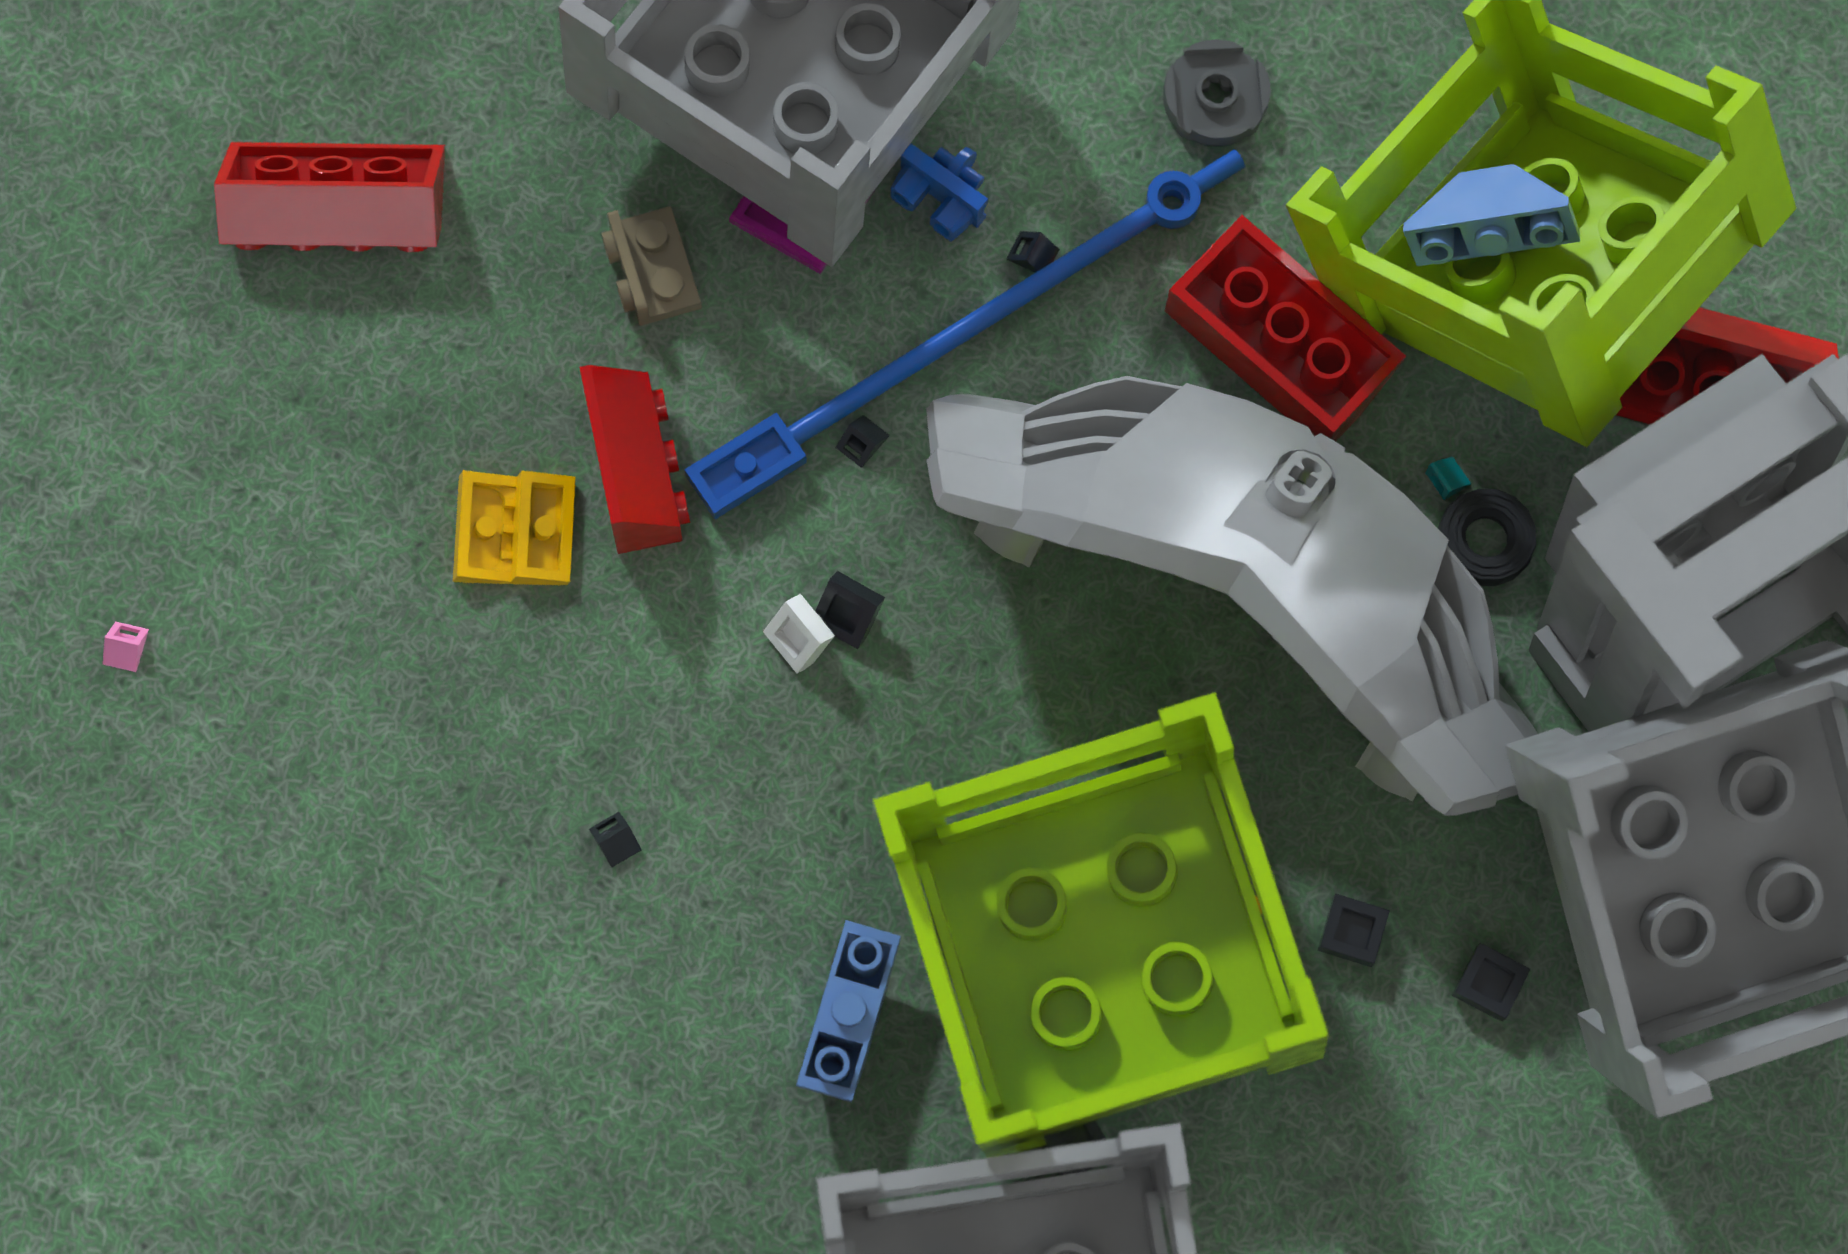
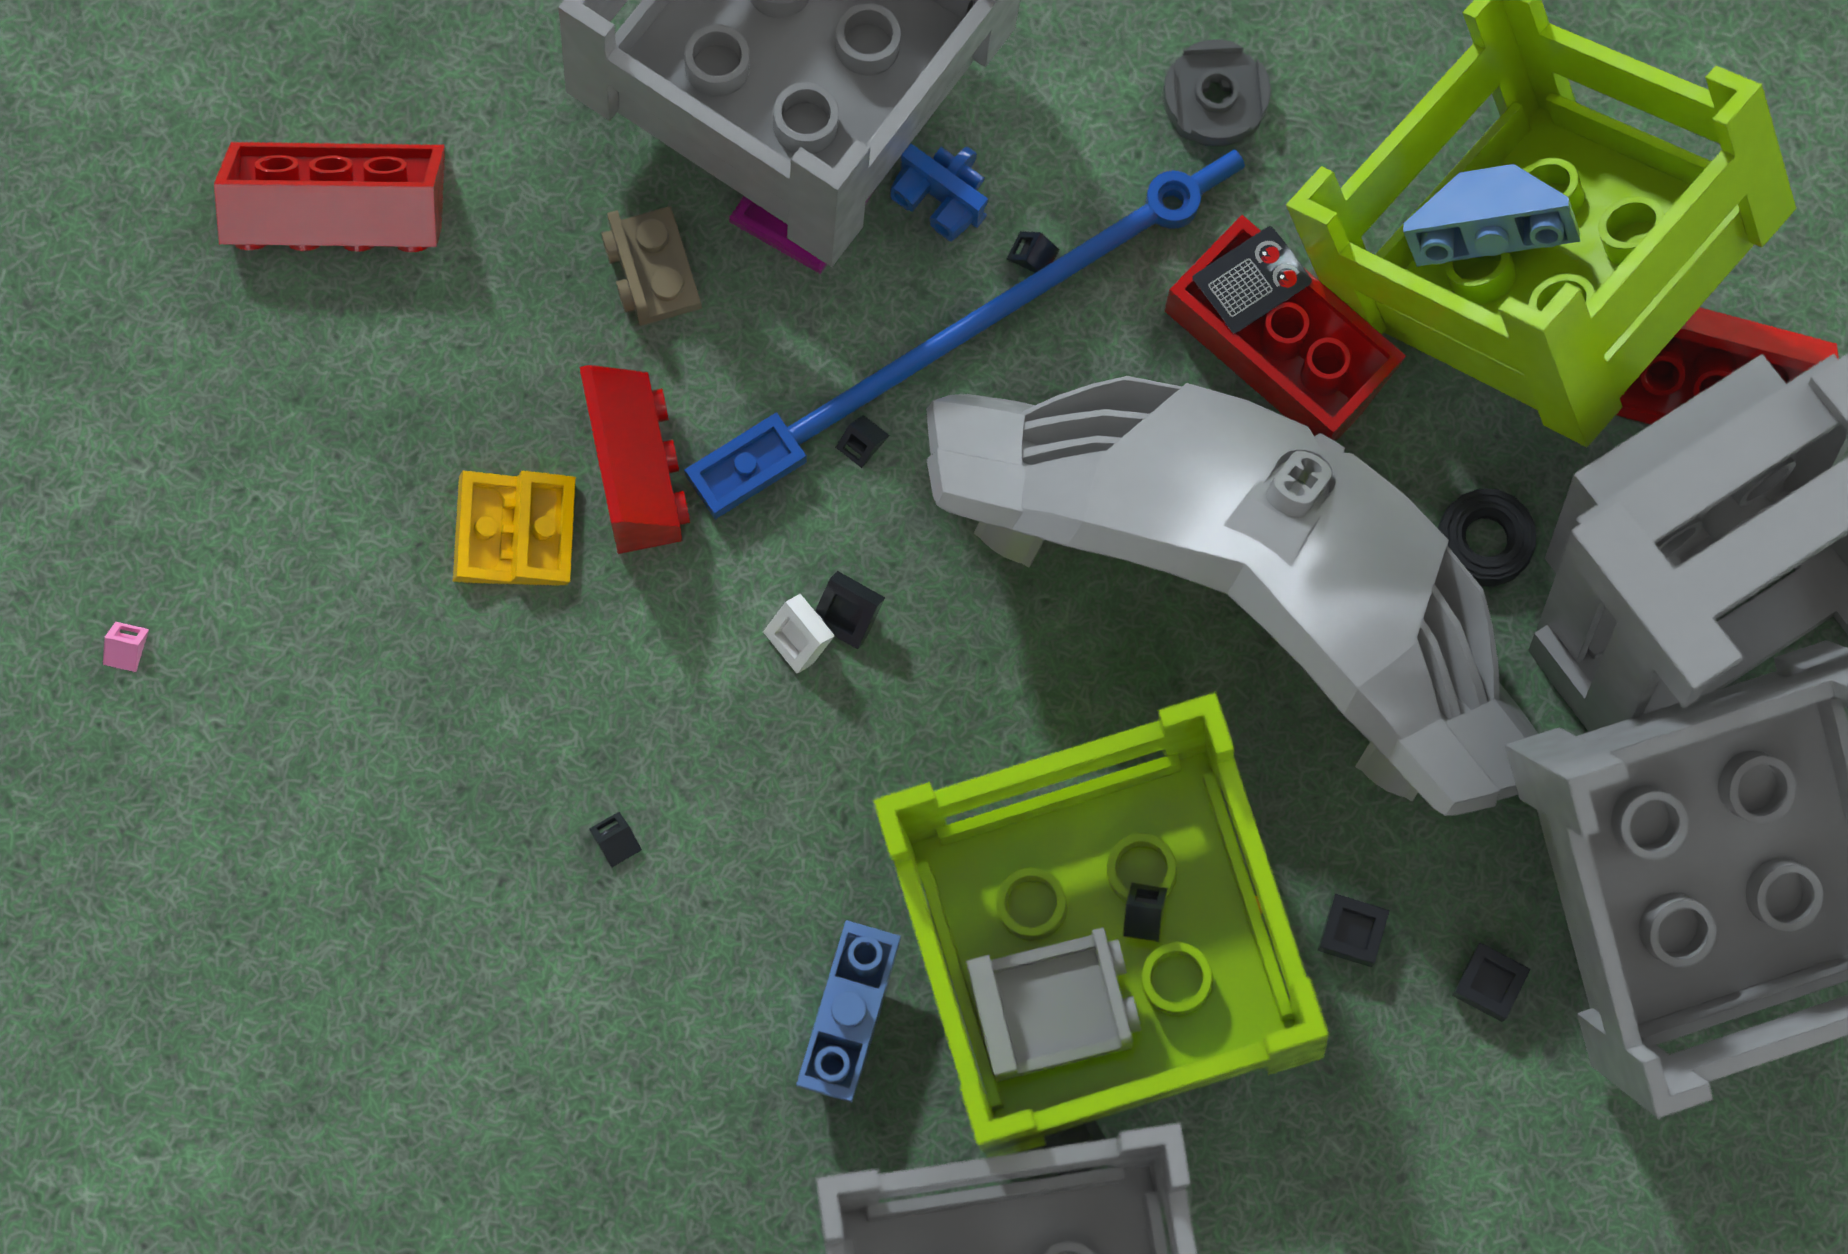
(1053, 1005): none -> light grey panel
(1144, 912): none -> black piece
(1252, 279): none -> black sticker
(1447, 477): teal piece -> none

